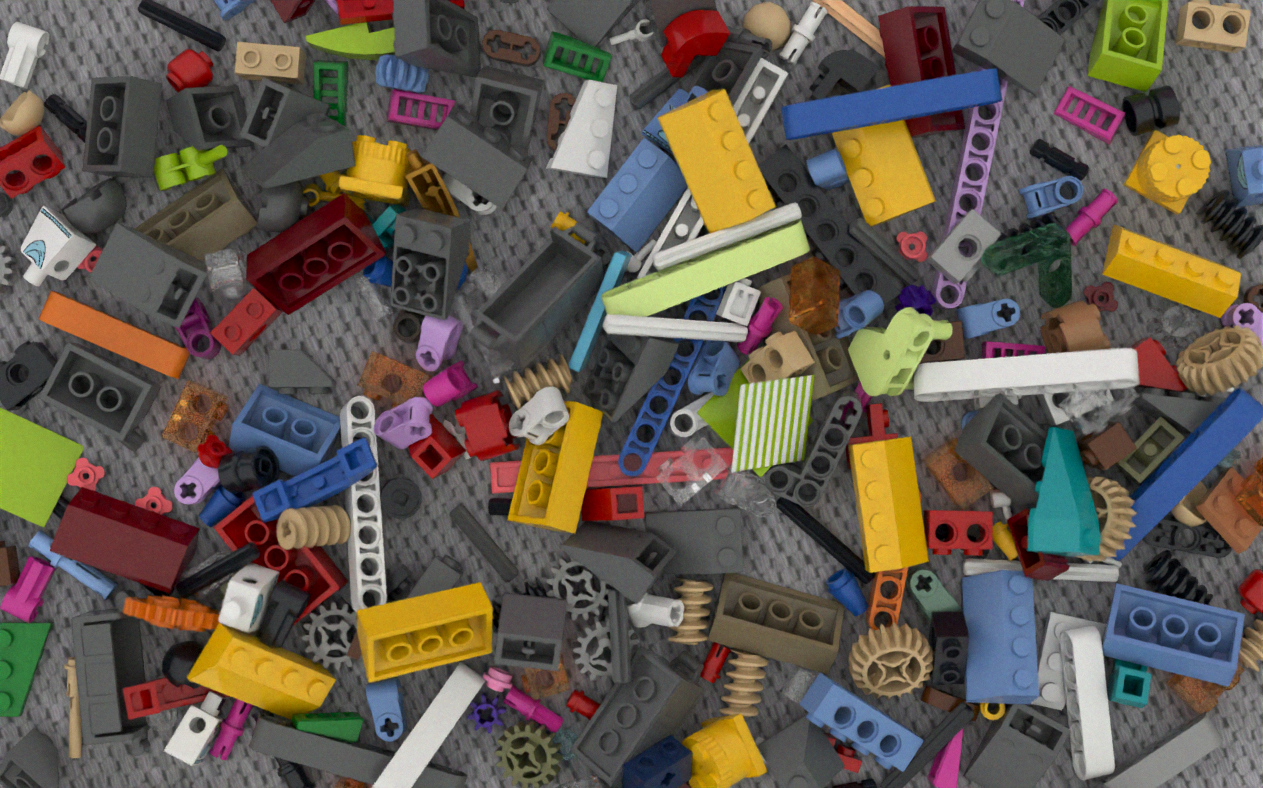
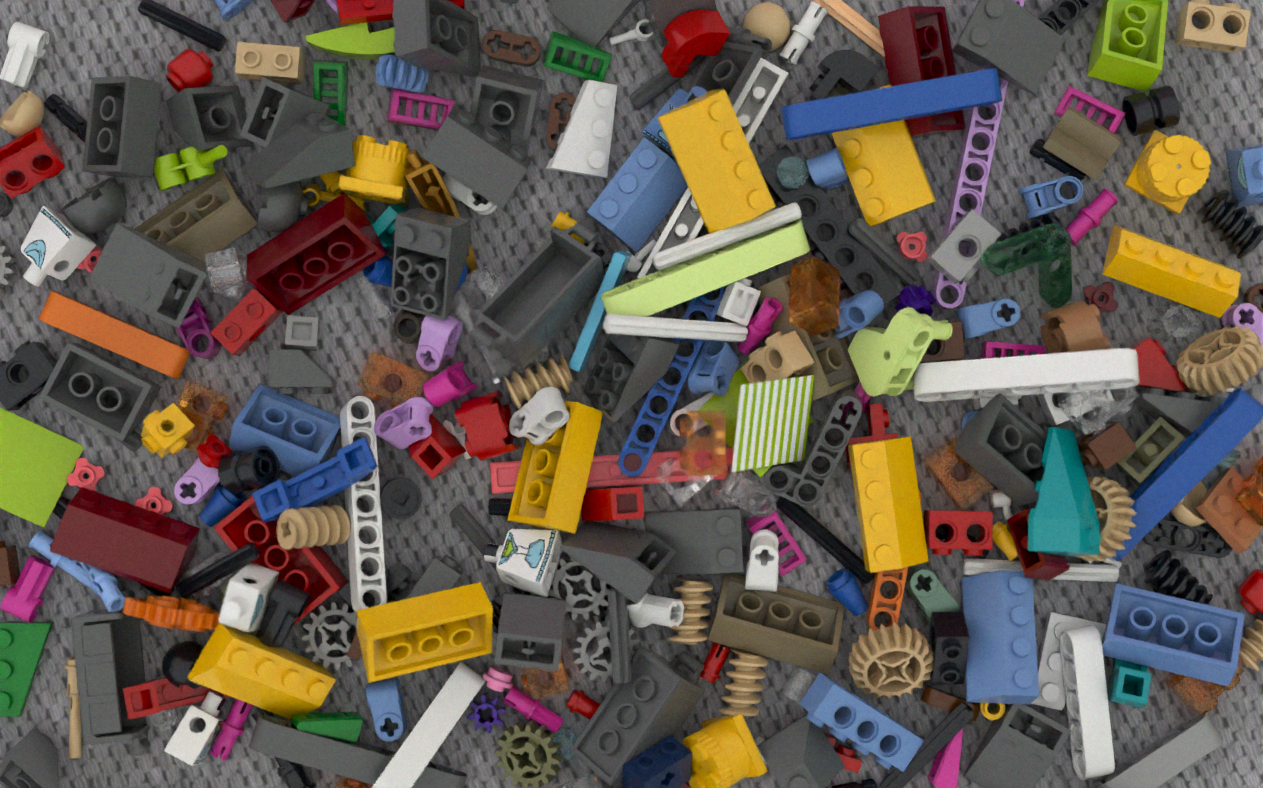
(105, 585): none -> light blue pin
(166, 431): none -> yellow brick
(301, 333): none -> light grey plate
(527, 559): none -> white torso
(713, 443): none -> clear orange brick
(756, 523): none -> dark pink slope
(763, 564): none -> white piece
(792, 172): none -> clear light blue plate
(1082, 143): none -> dark tan panel

